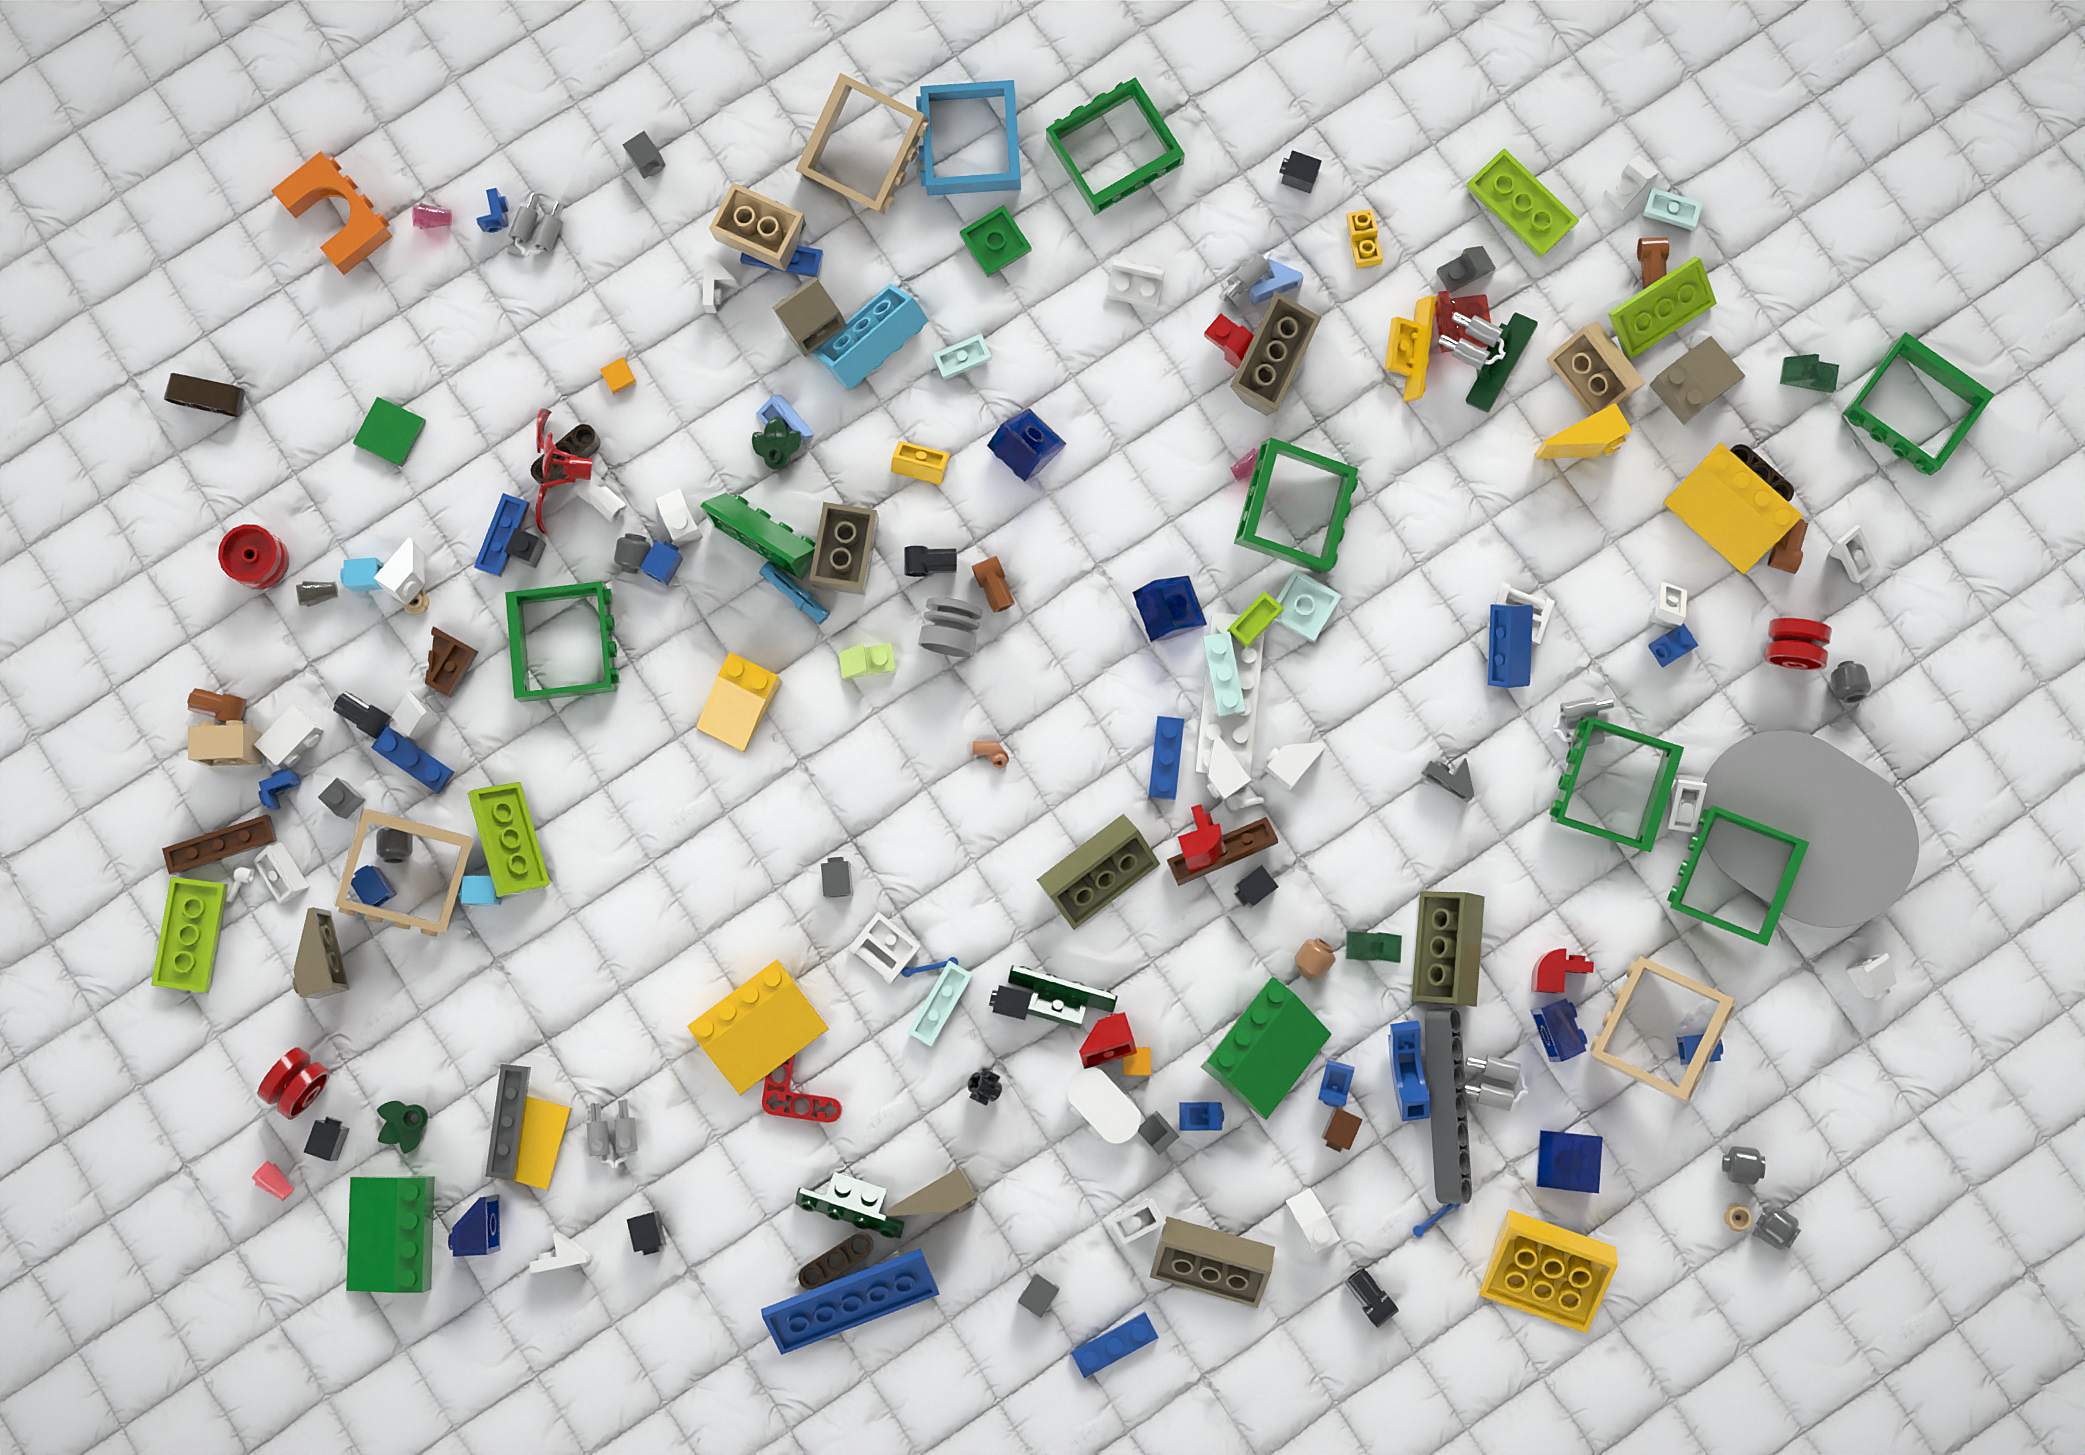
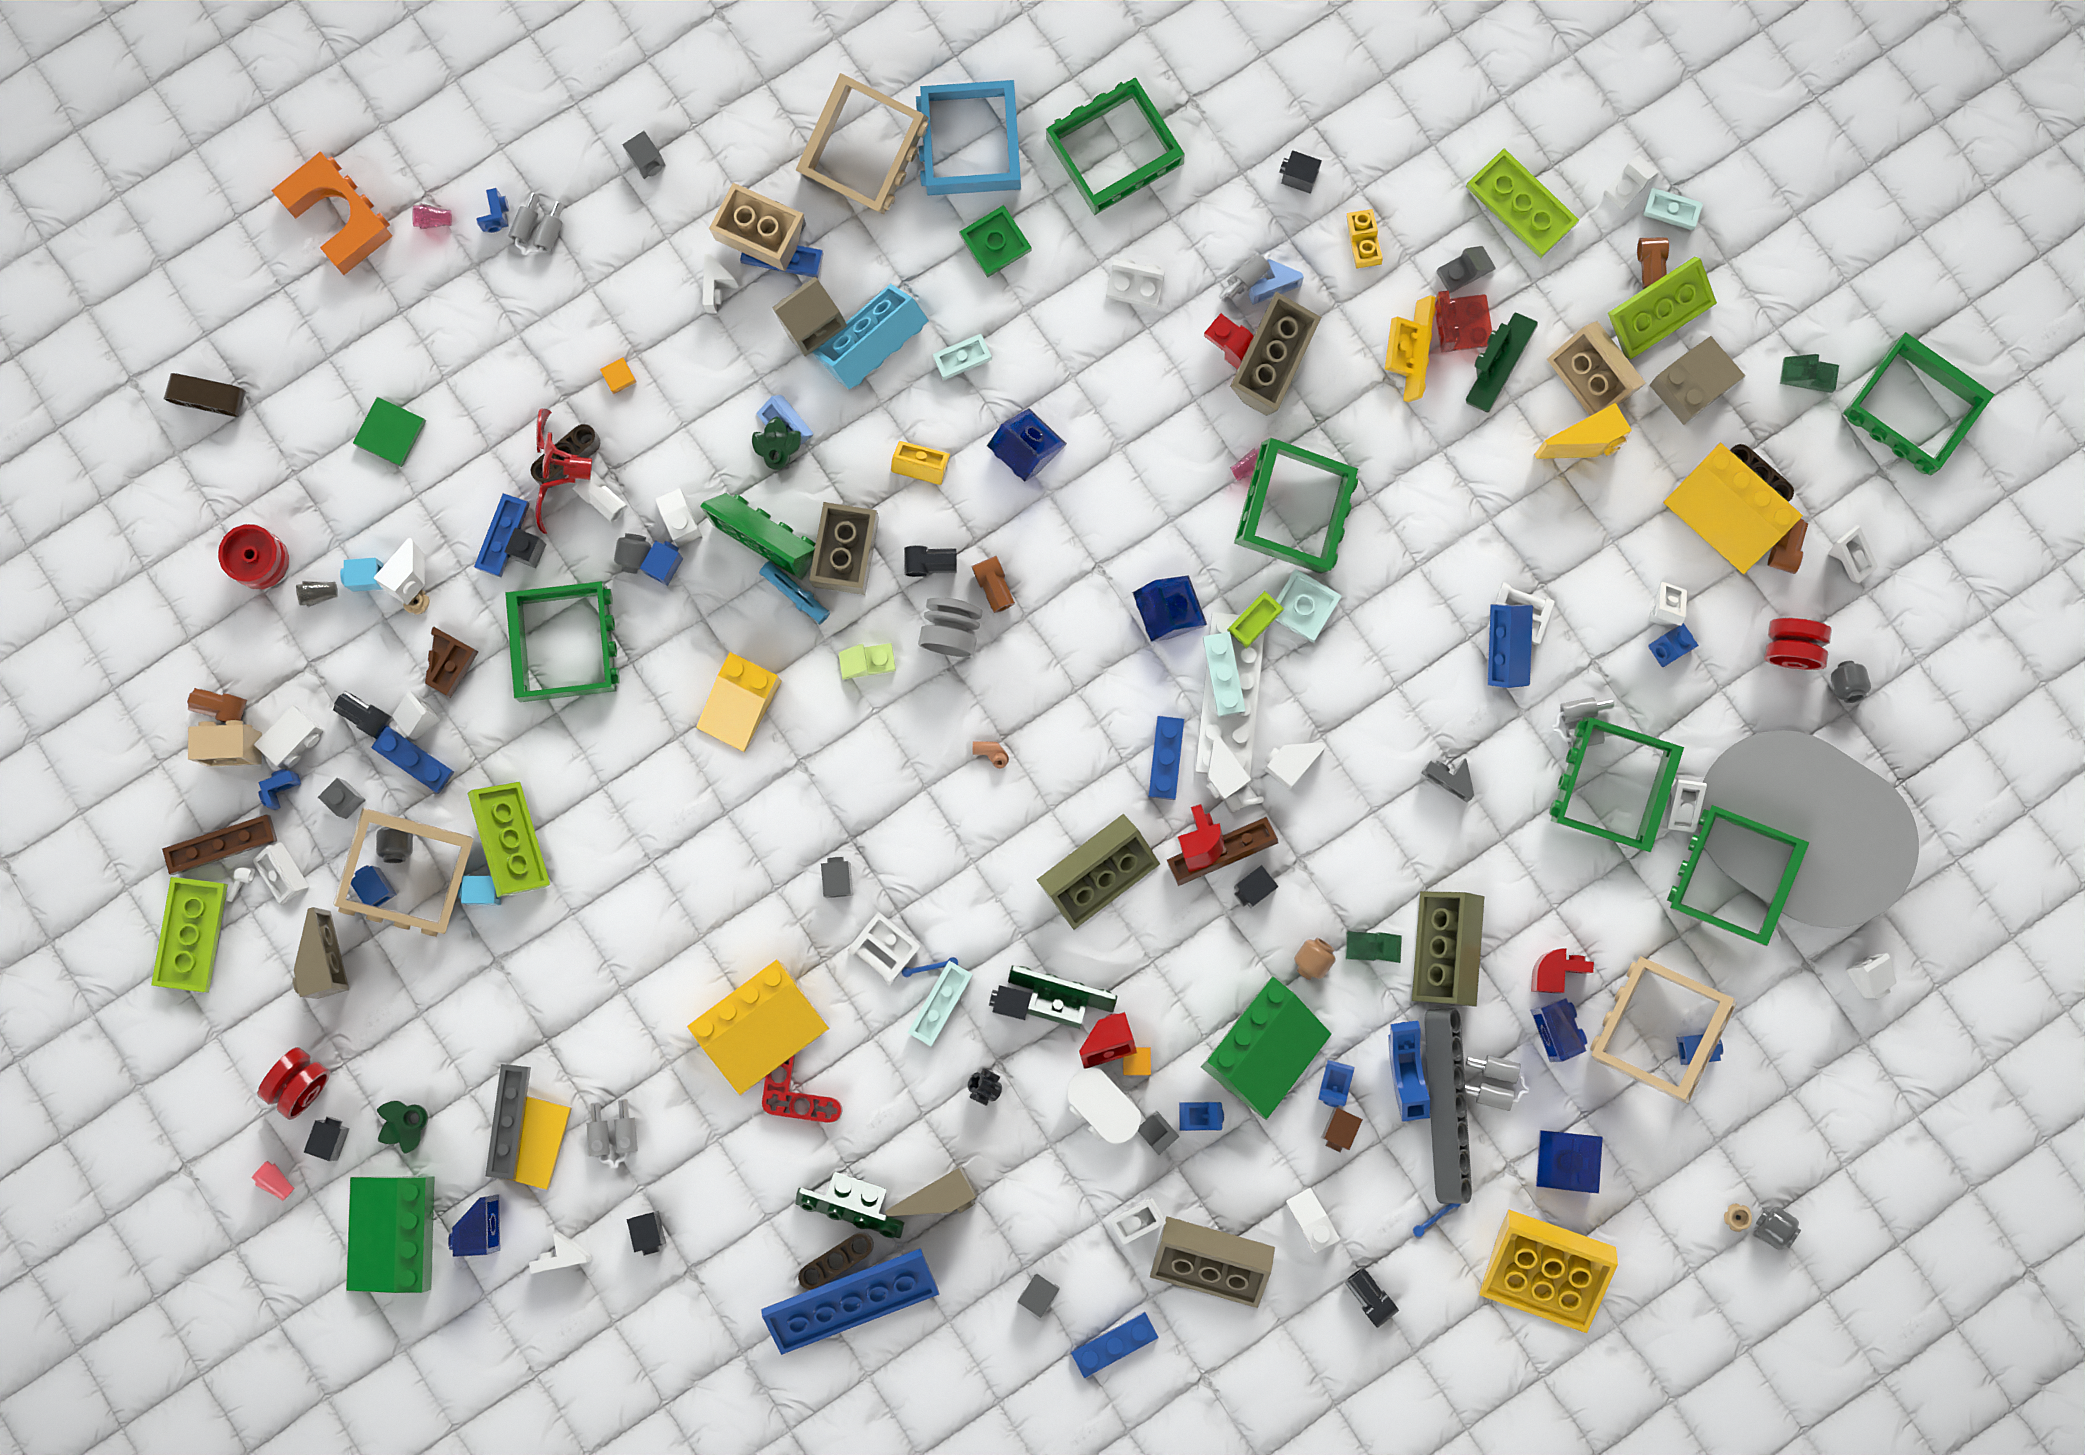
(1480, 330): light grey piece -> none
(1744, 1165): dark grey head -> none

